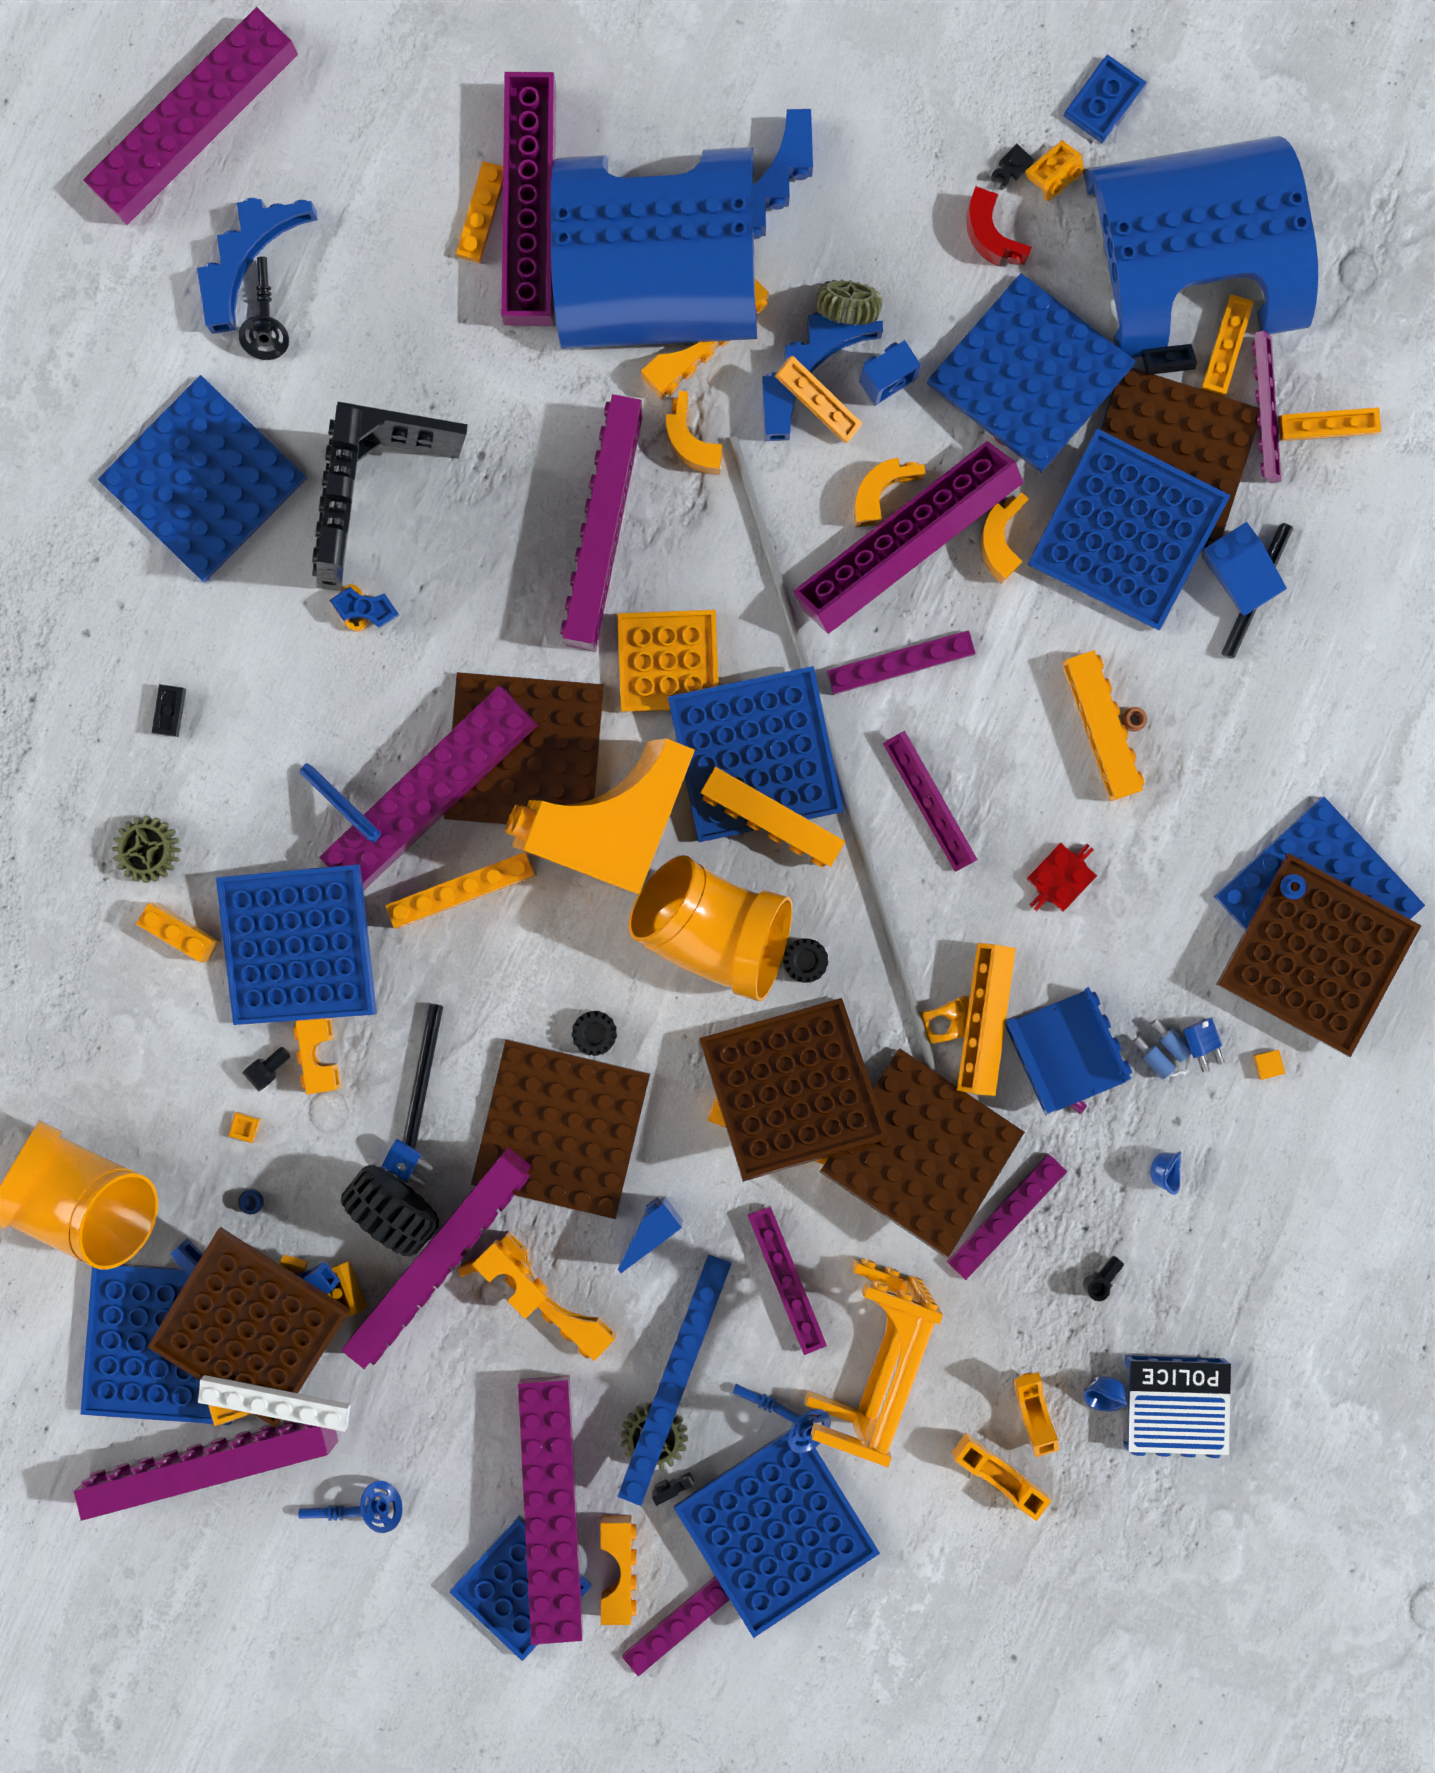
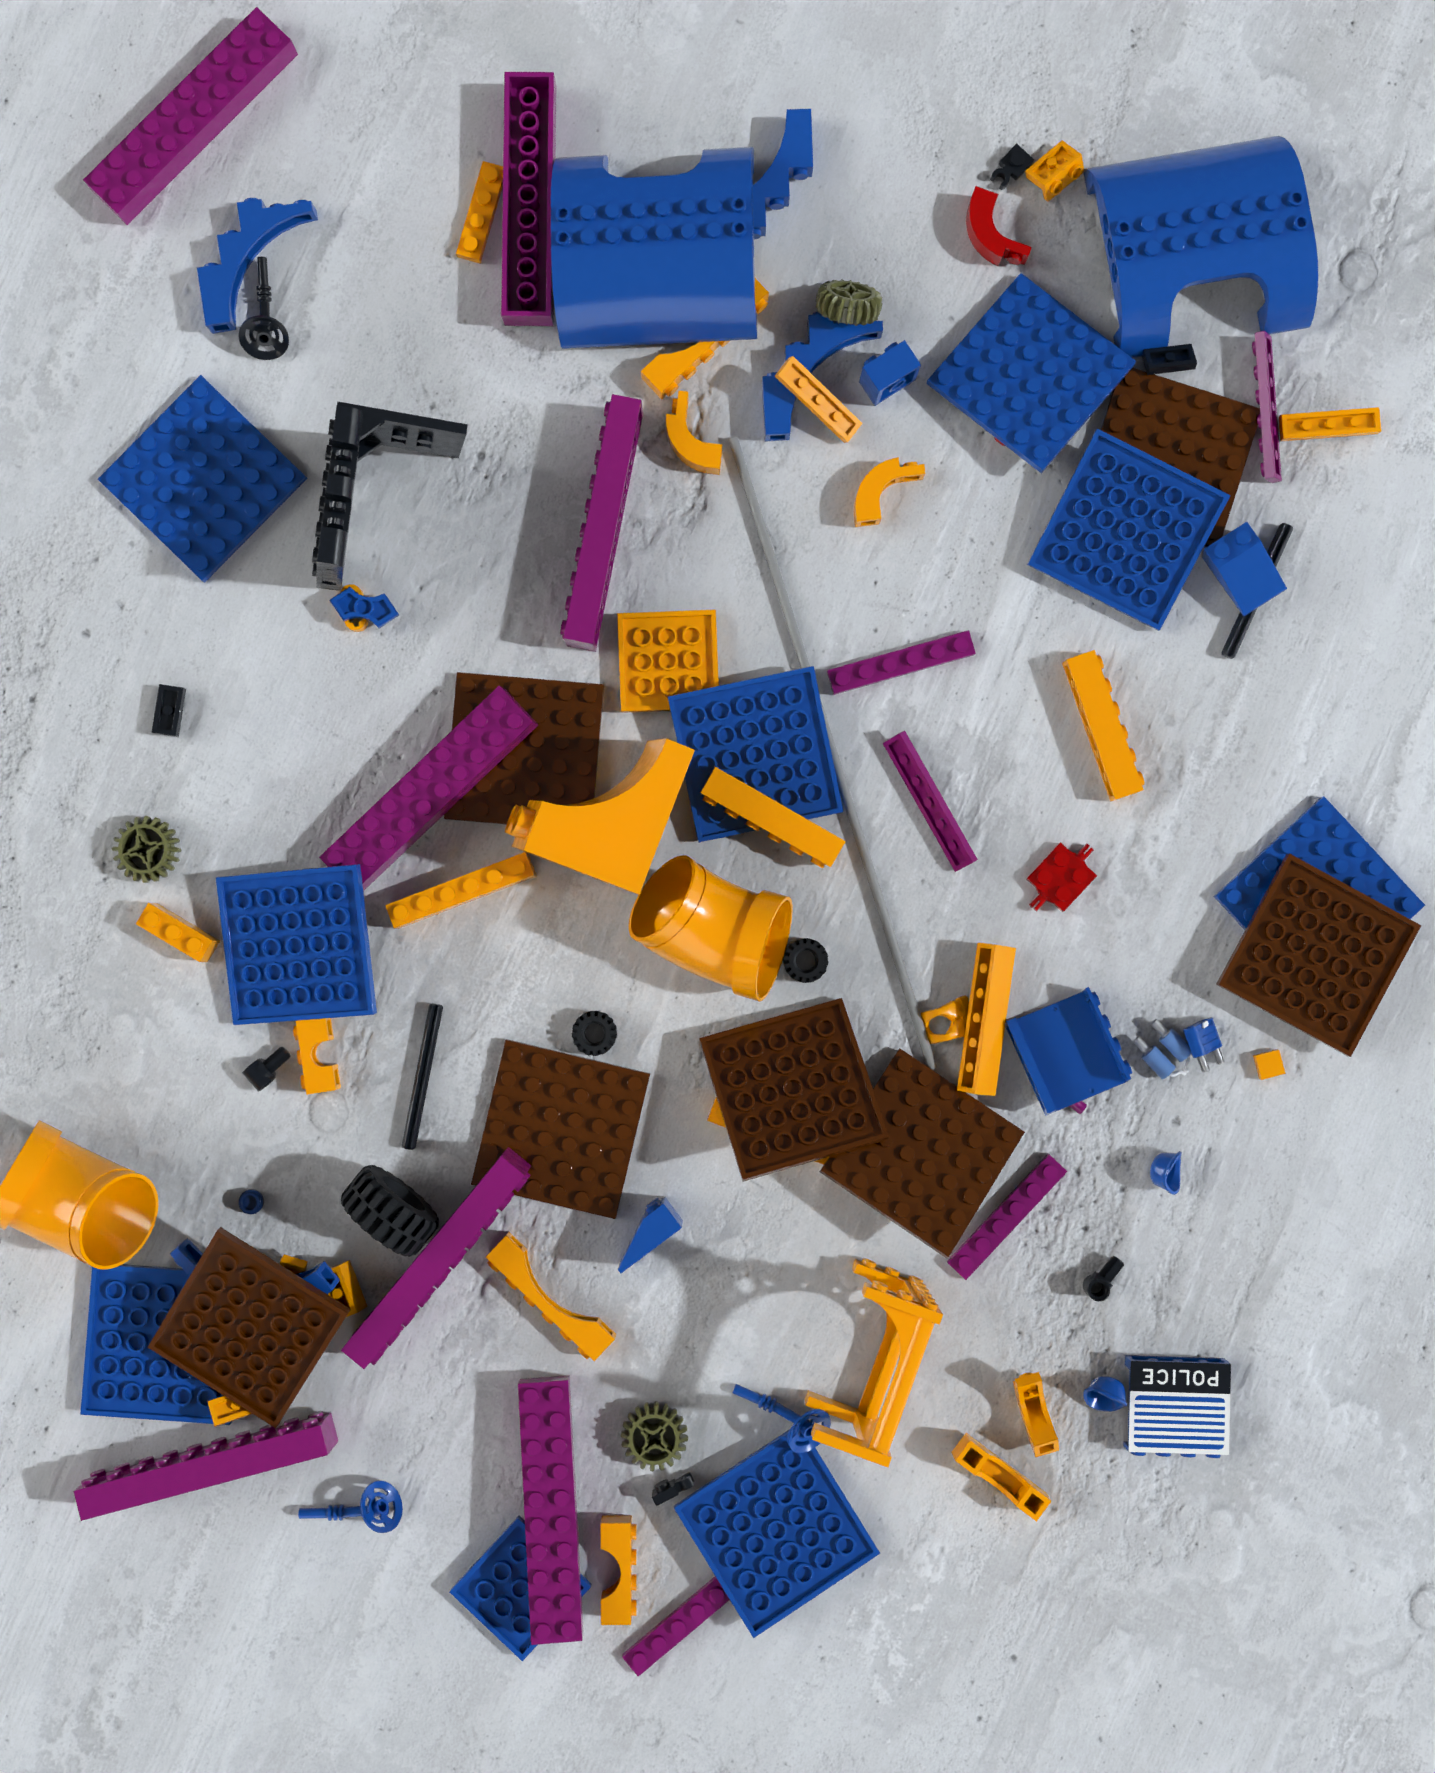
(244, 1127): light orange tile -> none
(274, 1403): white plate -> none
(354, 816): blue axle -> none
(402, 1162): blue piece -> none
(467, 1268): light orange tile -> none
(499, 1260): light orange arch -> none
(674, 1380): blue plate -> none
(787, 1280): magenta plate -> none
(908, 536): magenta brick -> none
(994, 550): light orange arch -> none
(1104, 98): blue tile -> none
(1139, 713): nougat plate -> none
(1227, 345): light orange plate -> none
(1286, 883): blue plate -> none

